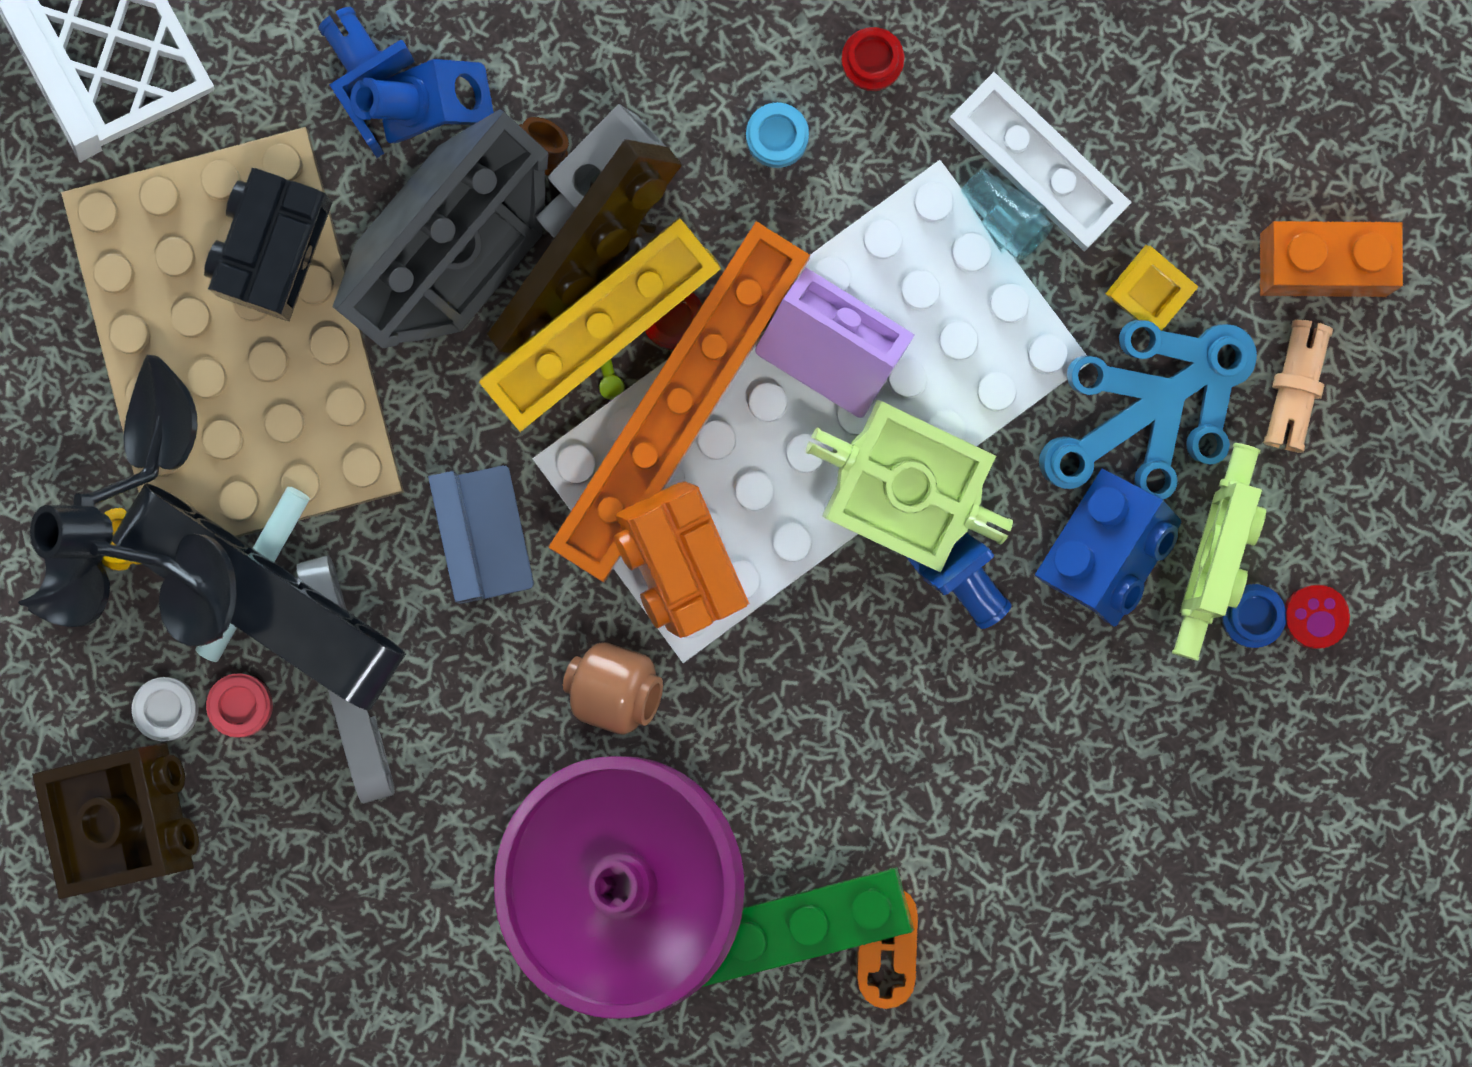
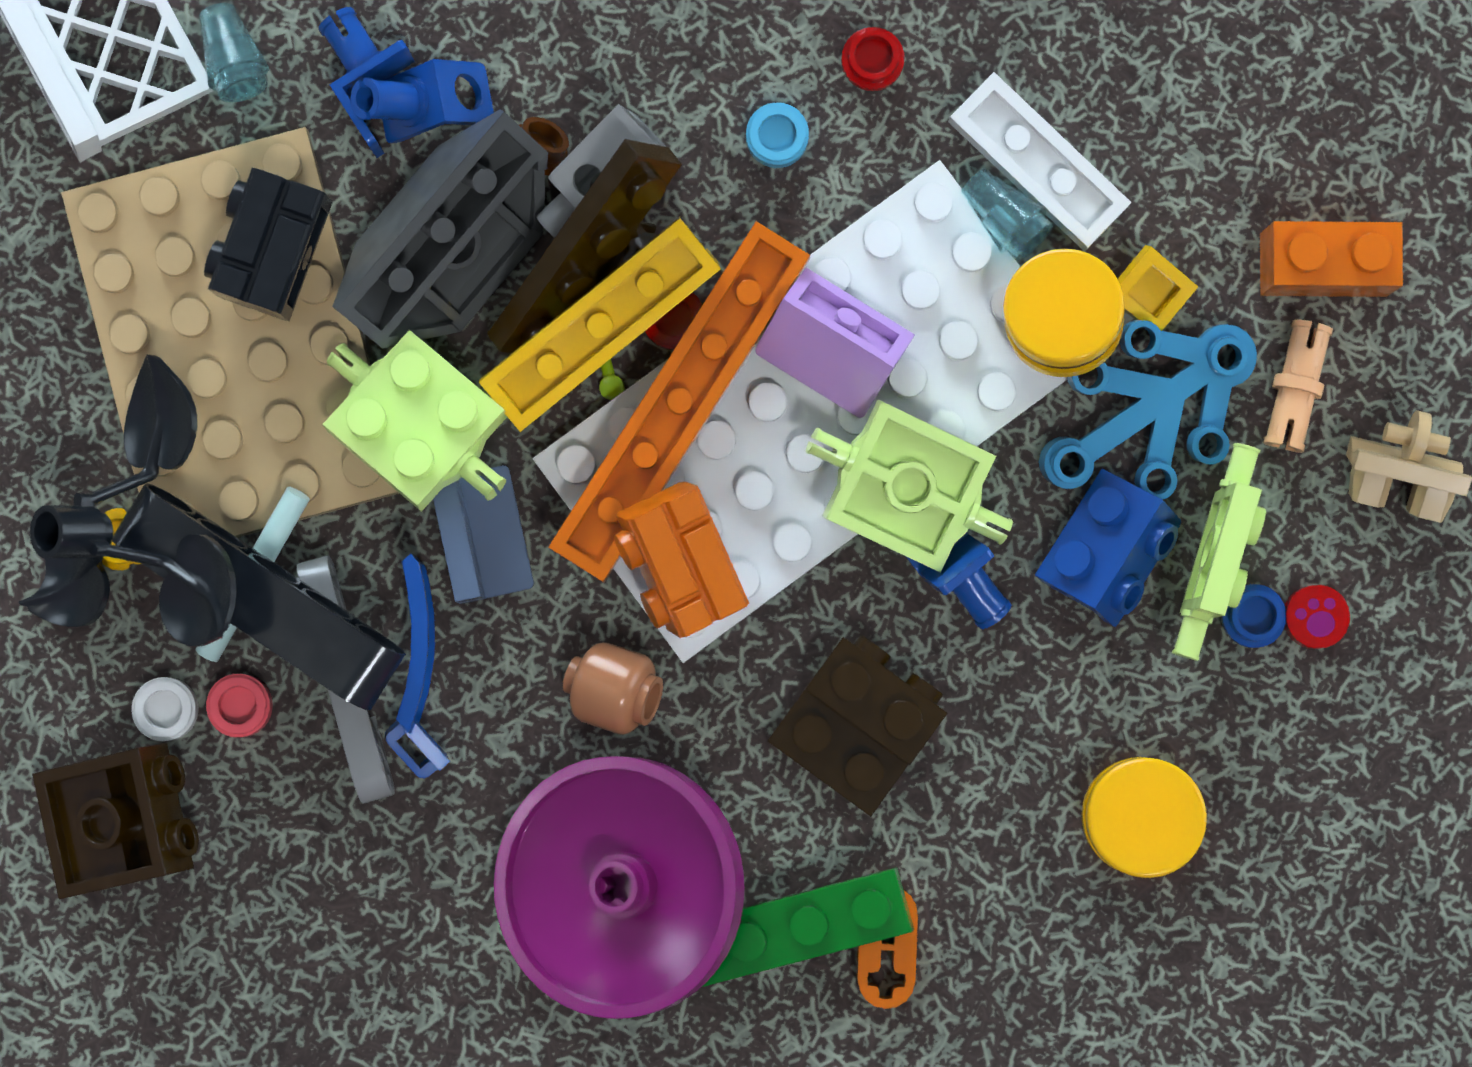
(231, 56): none -> clear light blue cone
(415, 421): none -> yellowish green plate
(418, 675): none -> blue sword
(859, 723): none -> dark brown plate
(1064, 312): none -> yellow head
(1144, 817): none -> yellow head
(1433, 477): none -> tan hips

